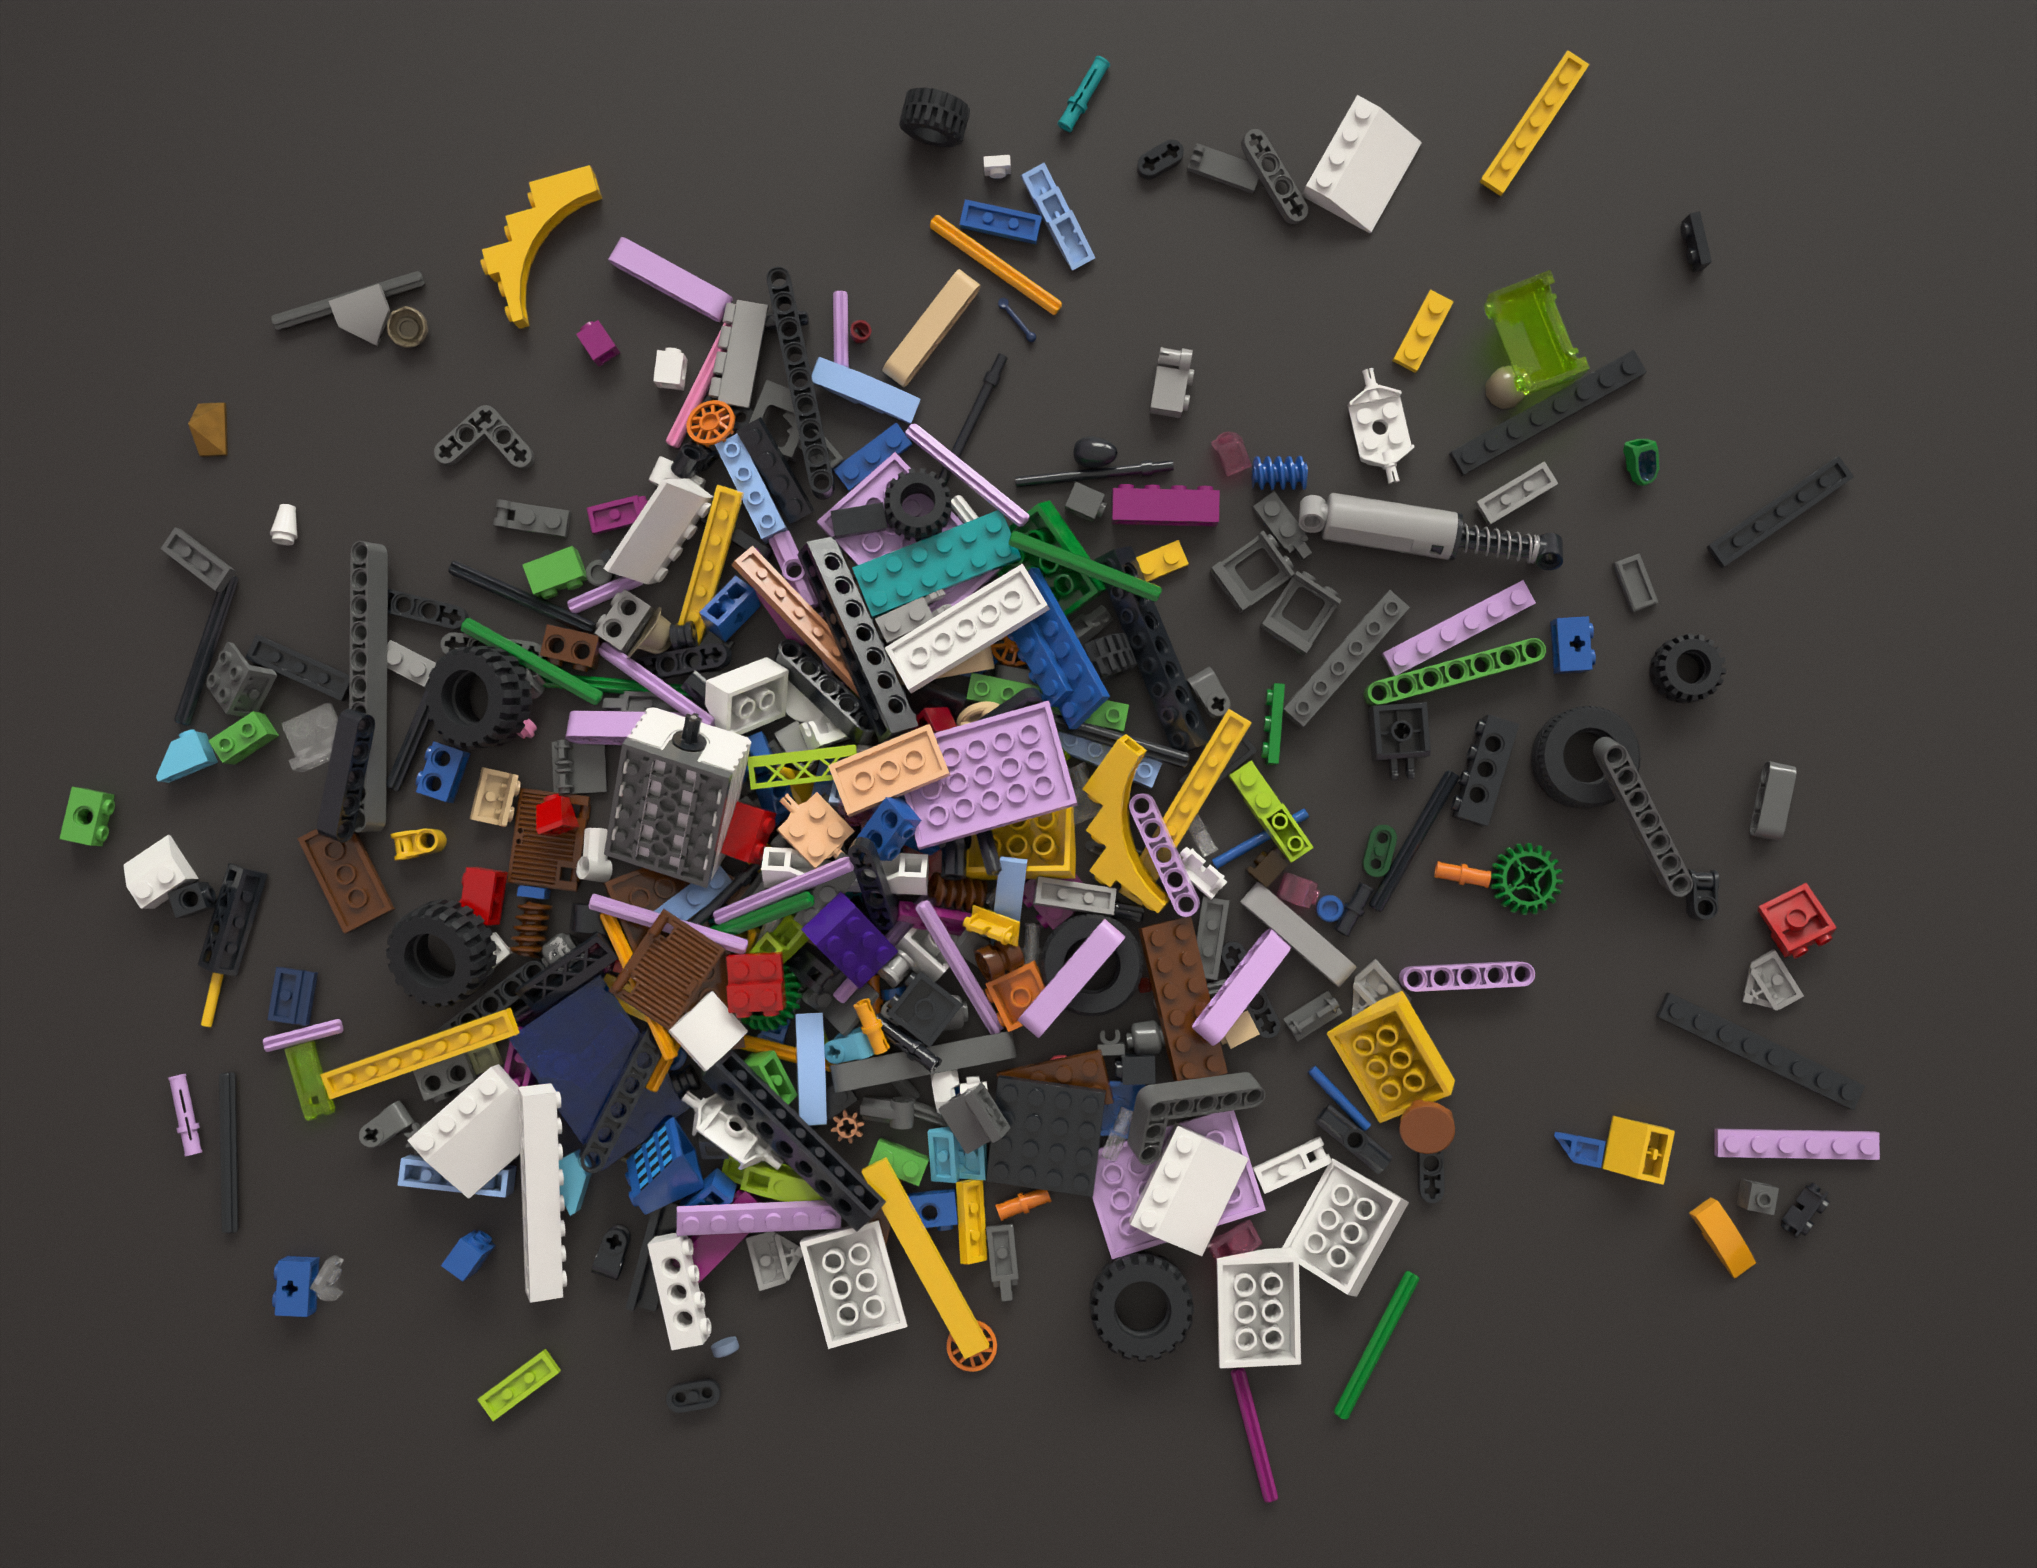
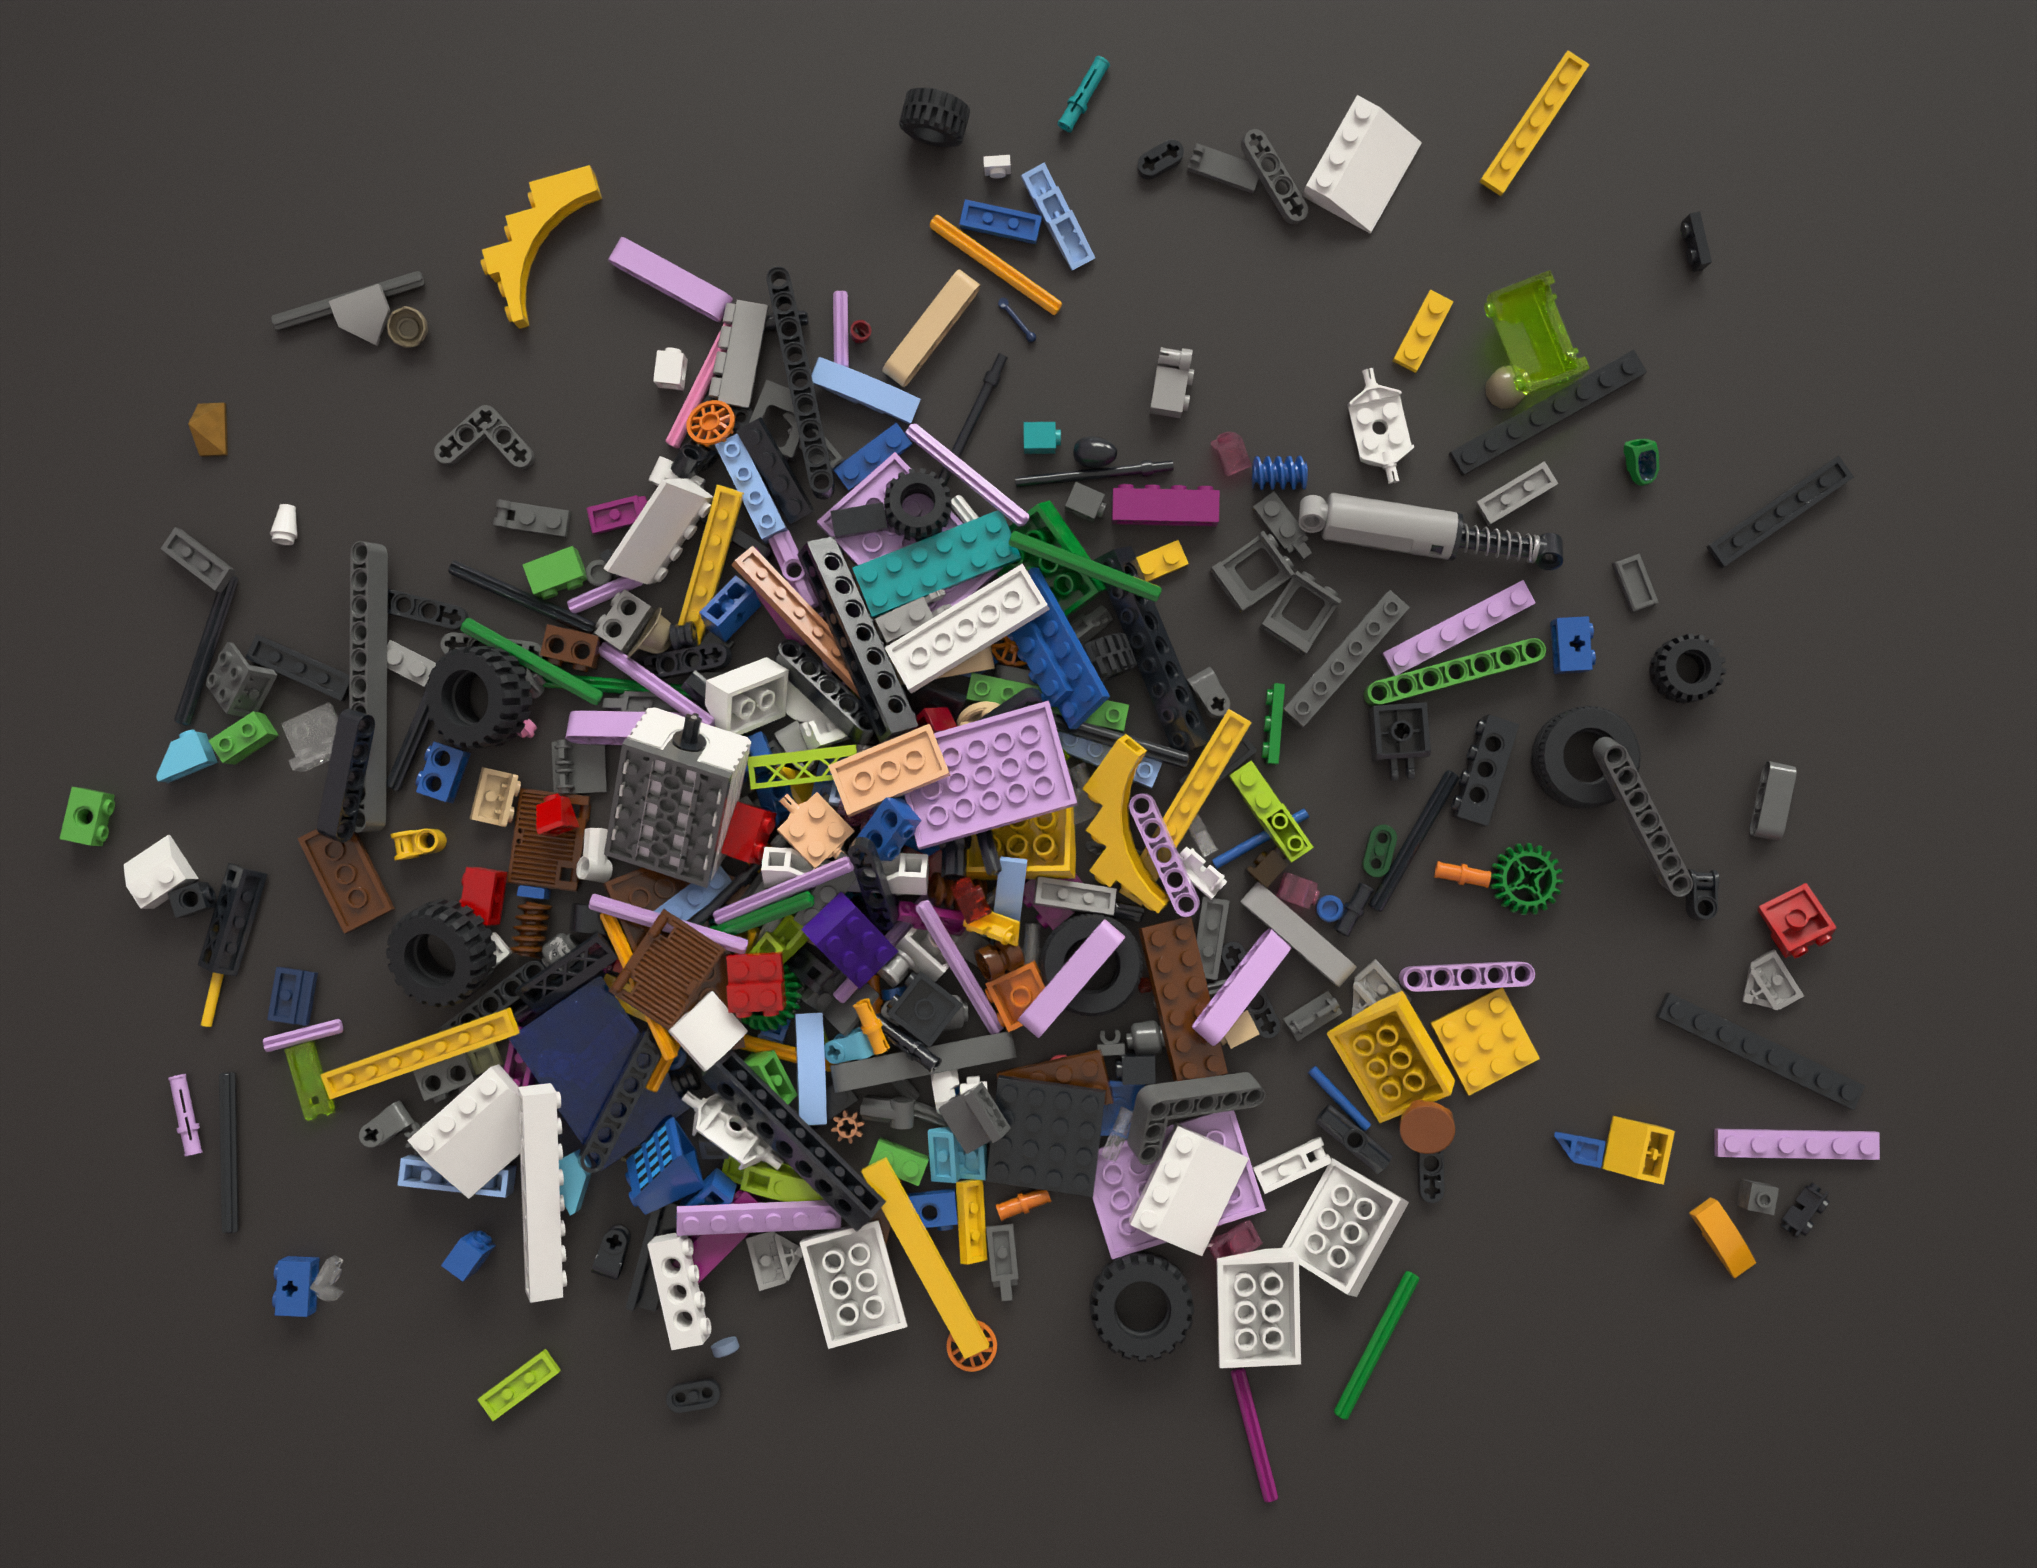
(597, 342): magenta brick -> none
(970, 900): none -> clear red brick
(1041, 437): none -> teal brick
(1484, 1041): none -> yellow plate

